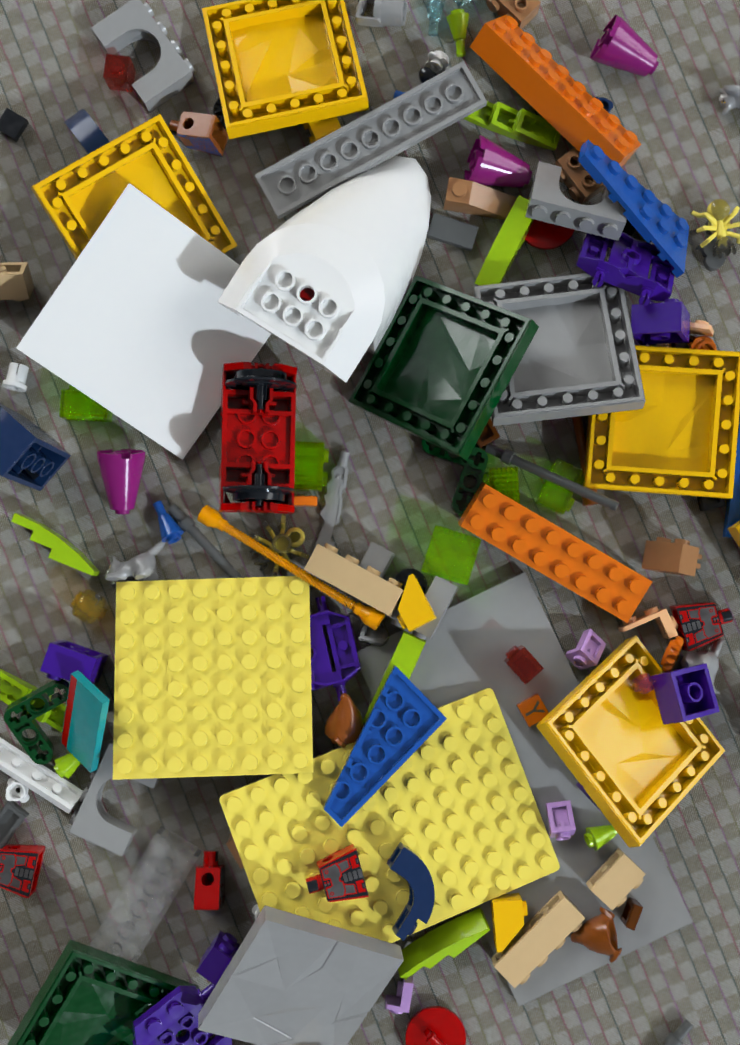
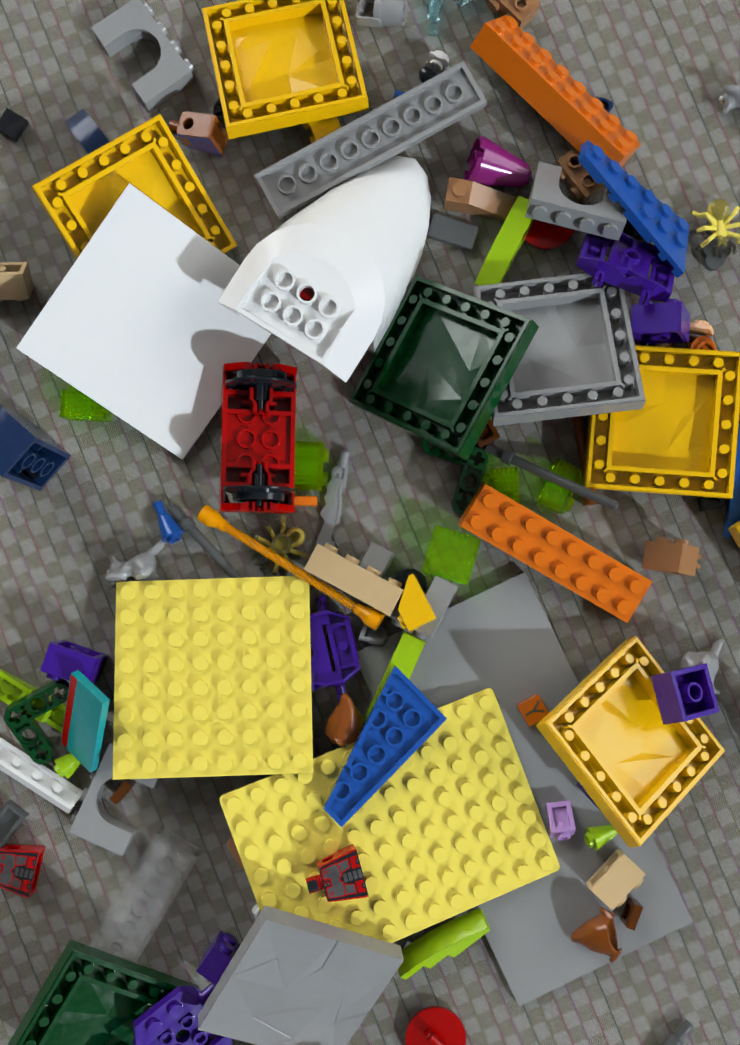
(13, 795): white plate -> none
(16, 377): white bush -> none
(61, 548): lime slope -> none
(88, 606): clear yellow head -> none
(119, 72): clear red brick -> none
(121, 477): magenta cone -> none
(122, 791): none -> reddish brown tile
(209, 894): red torso -> none
(402, 1000): lavender bracket -> none
(421, 887): dark blue arch -> none
(458, 25): lime cone -> none
(507, 918): yellow slope -> none
(516, 124): lime slope -> none
(522, 663): clear red brick -> none
(538, 939): tan brick -> none
(587, 650): lavender bracket -> none
(624, 49): magenta cone -> none
(643, 683): clear pink plate -> none
(665, 622): light nougat bracket -> none
(672, 653): orange gear -> none
(699, 623): torso -> none

